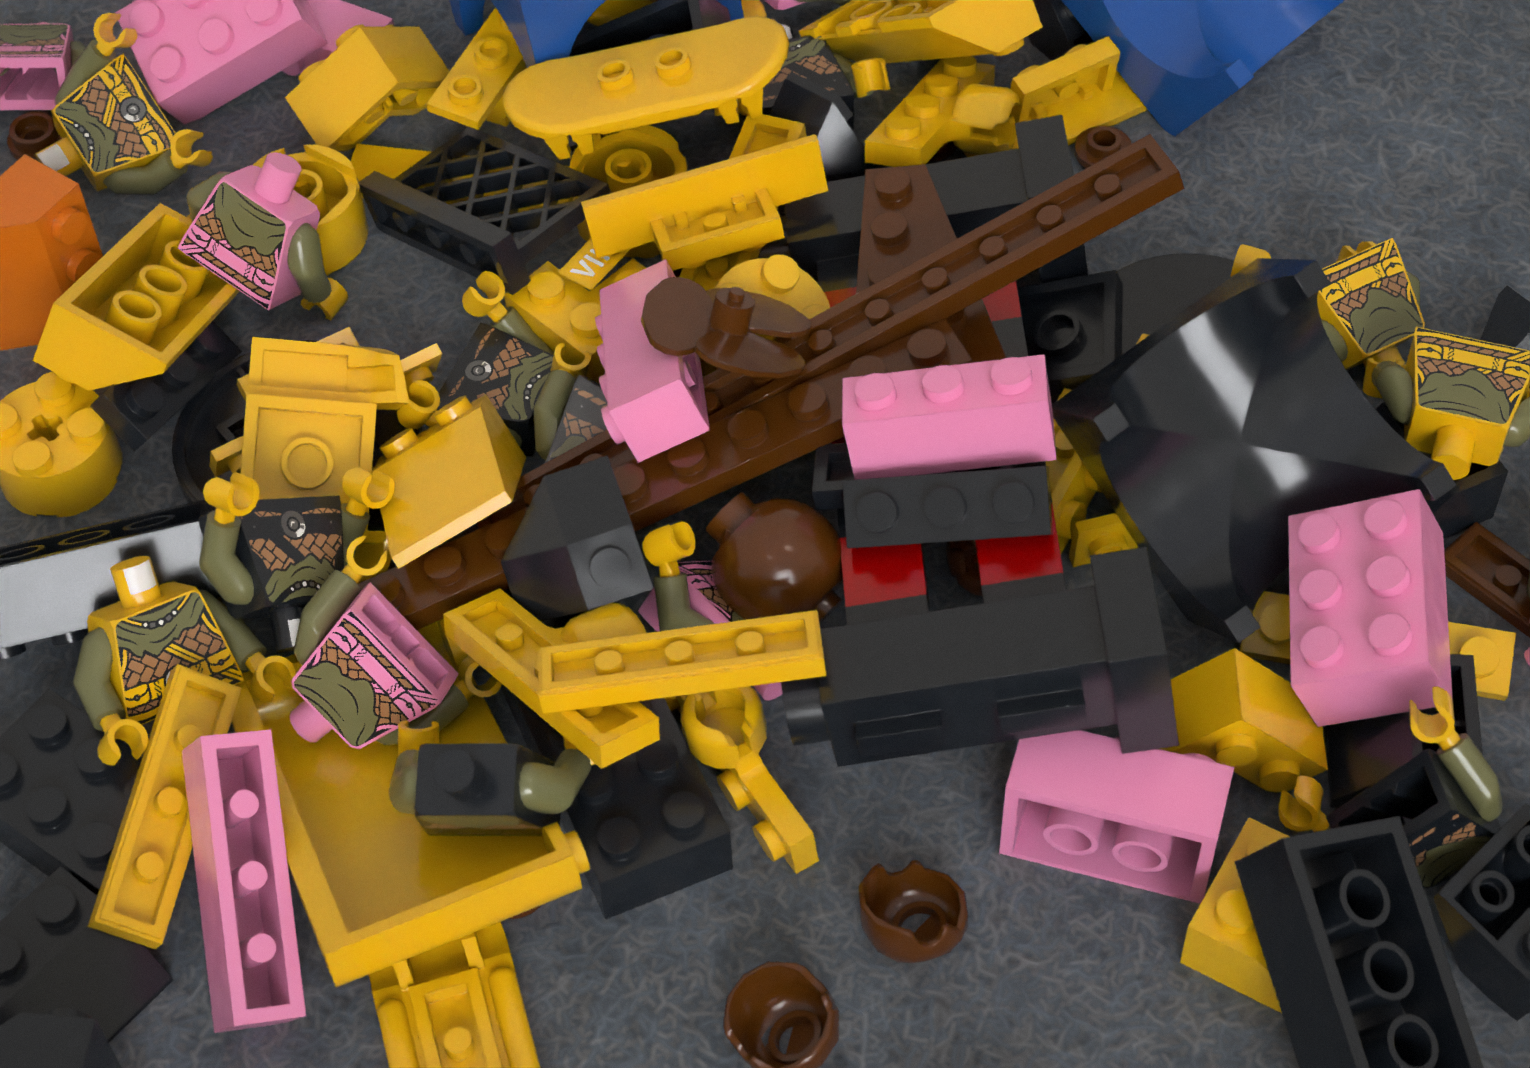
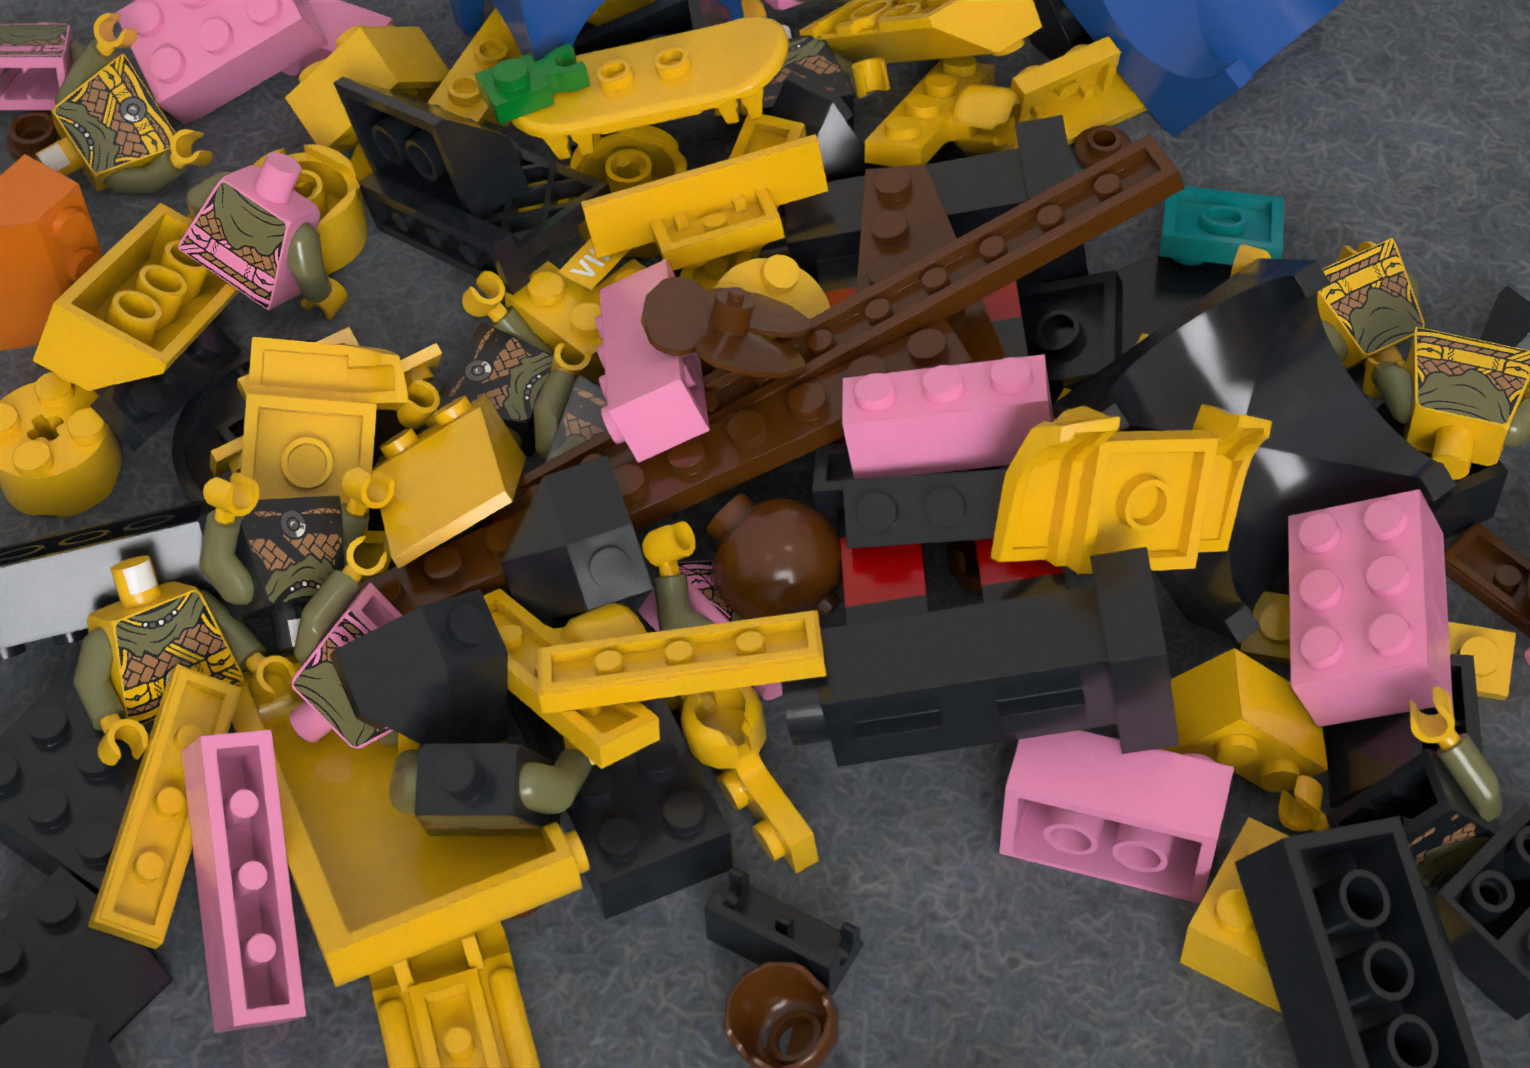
(431, 674): none -> black slope
(433, 148): none -> black slope
(527, 85): none -> green plate
(774, 931): none -> black hinge
(894, 896): reddish brown hair -> none
(1103, 491): none -> yellow piece
(1213, 223): none -> teal plate

